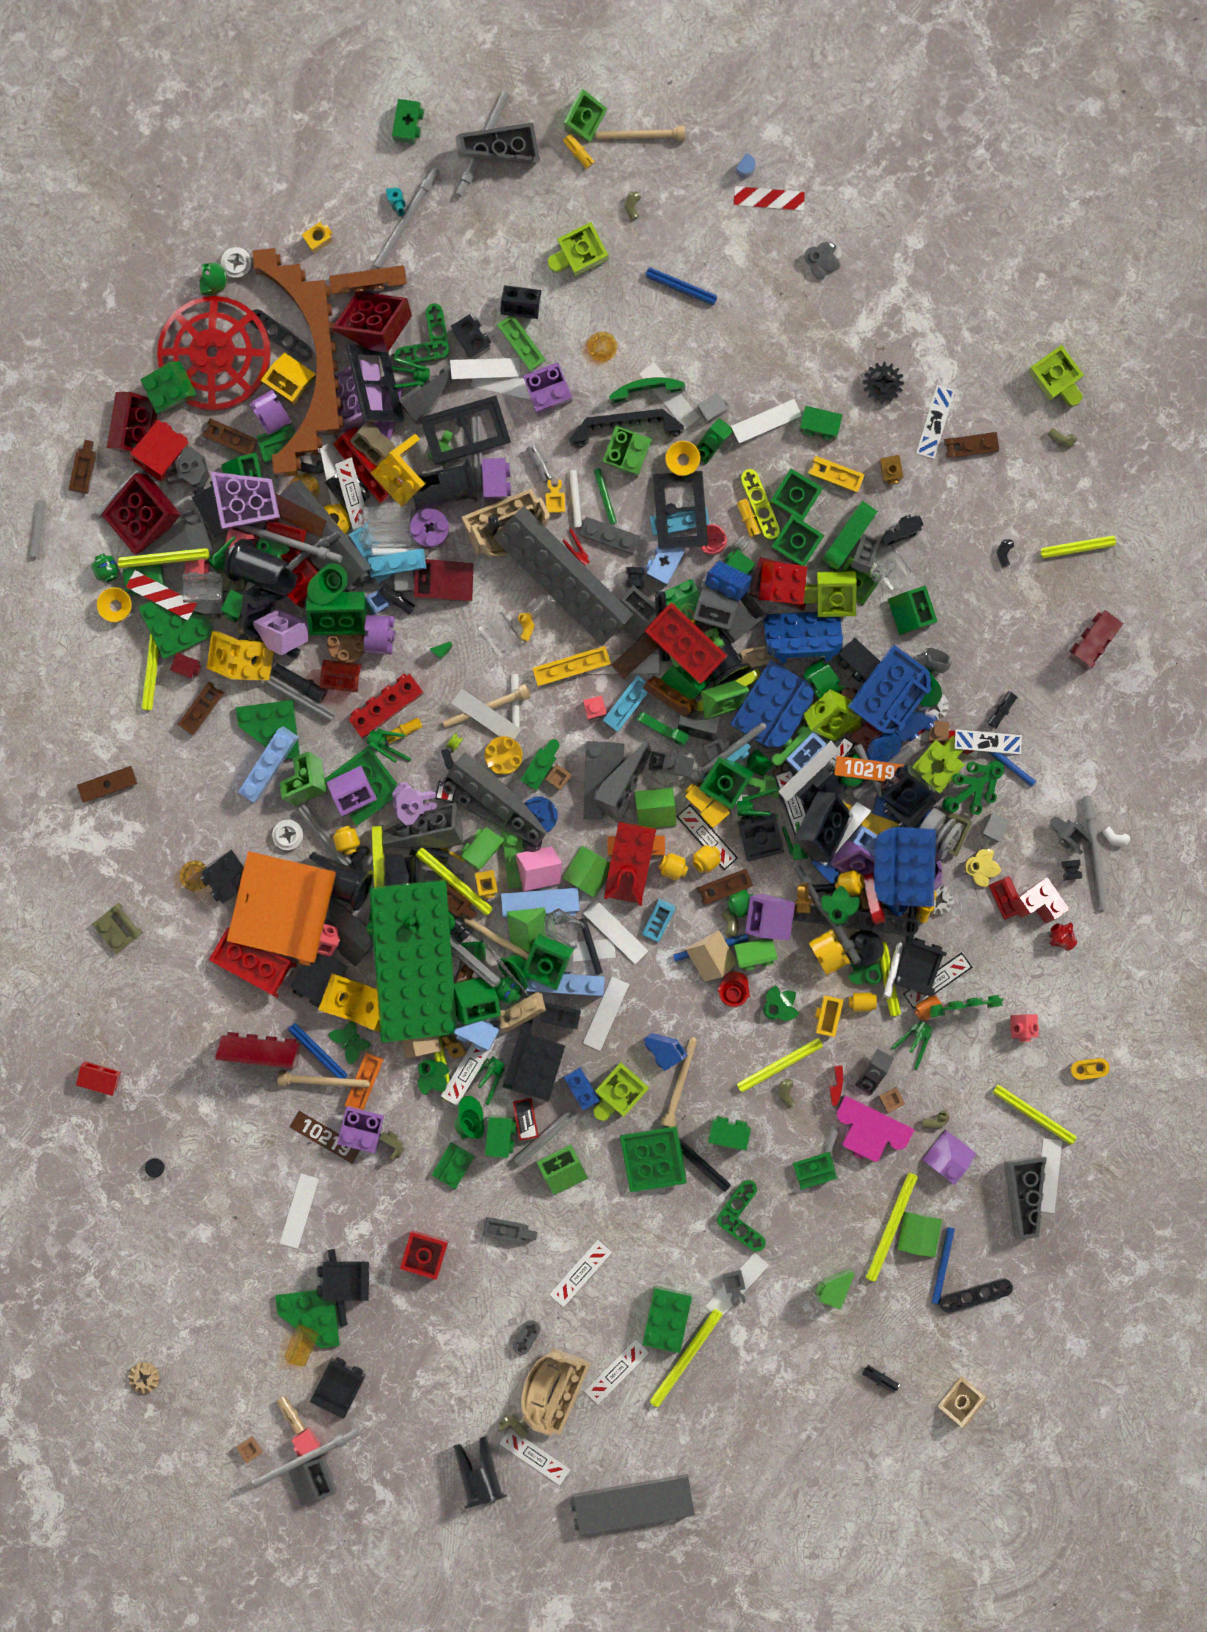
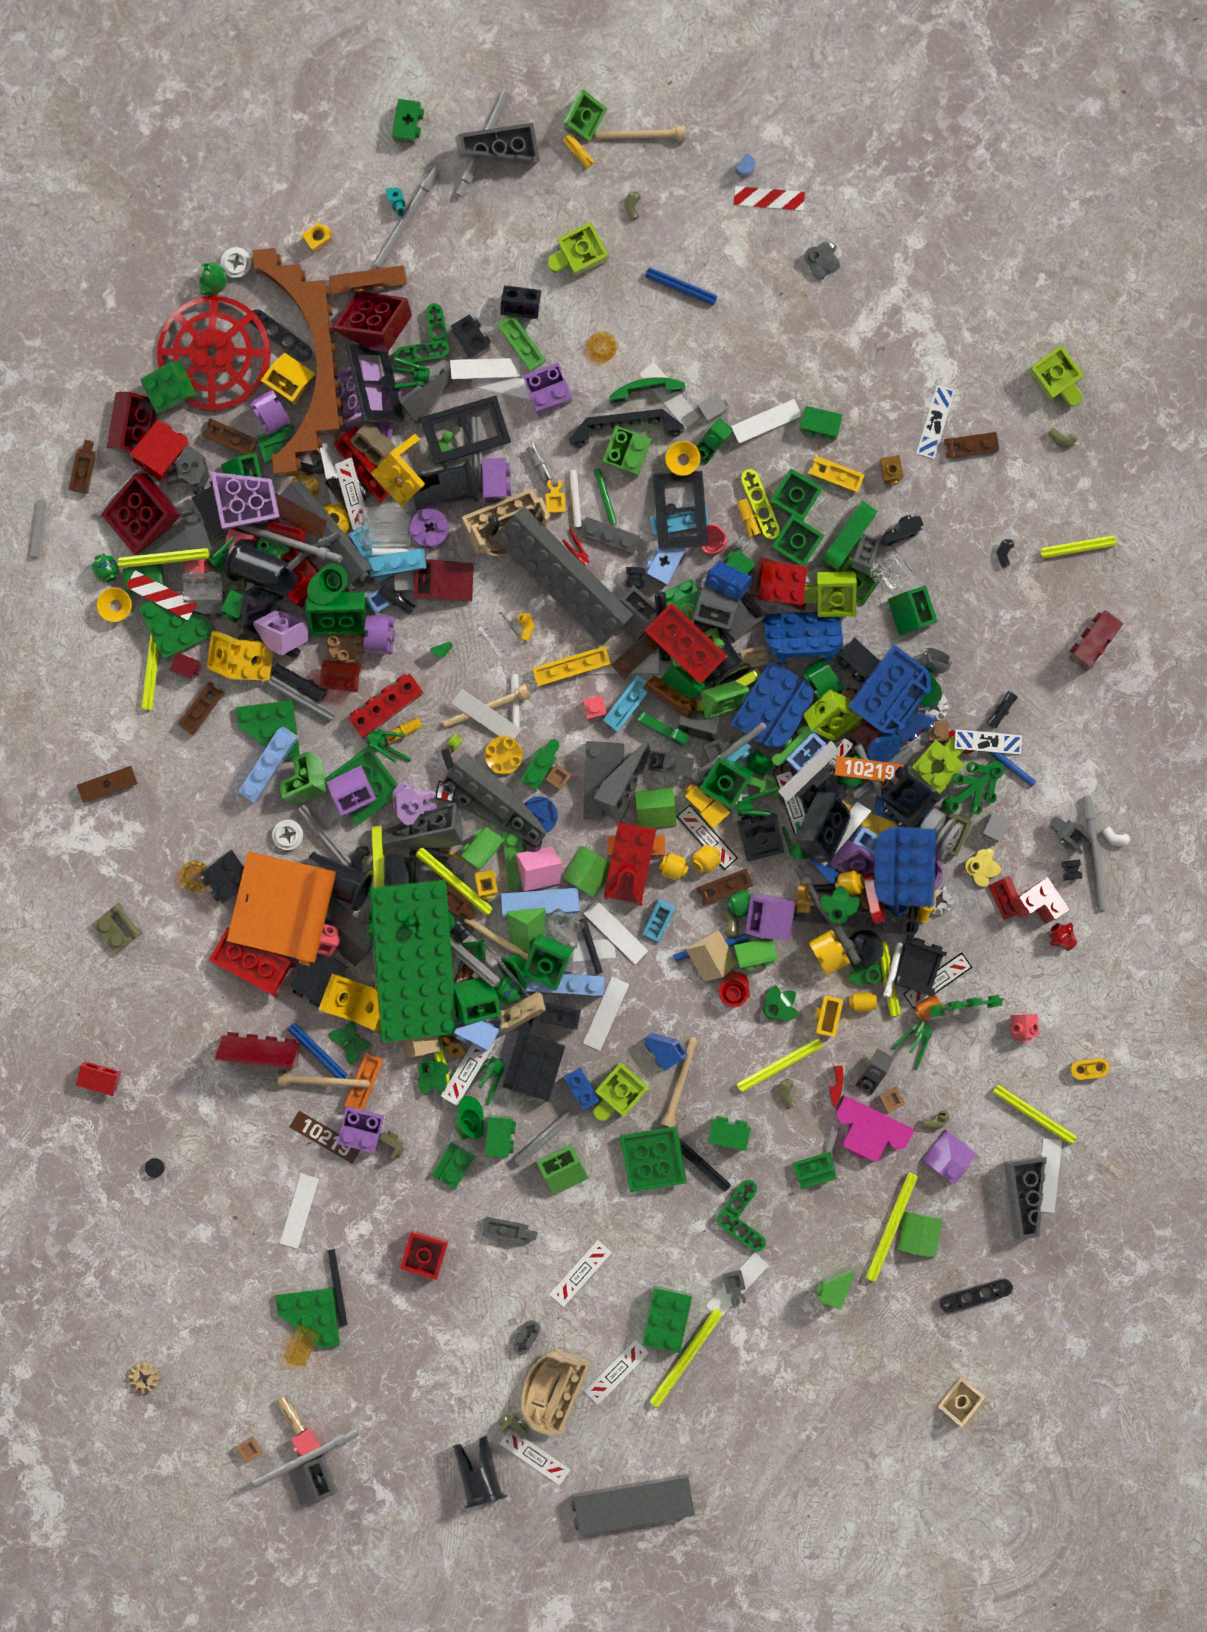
(338, 1387): black panel -> none
(343, 1281): black panel -> none
(346, 840): yellow head -> none
(525, 1119): slope -> none
(881, 1379): black axle -> none
(891, 382): black gear -> none
(943, 1265): blue bar -> none

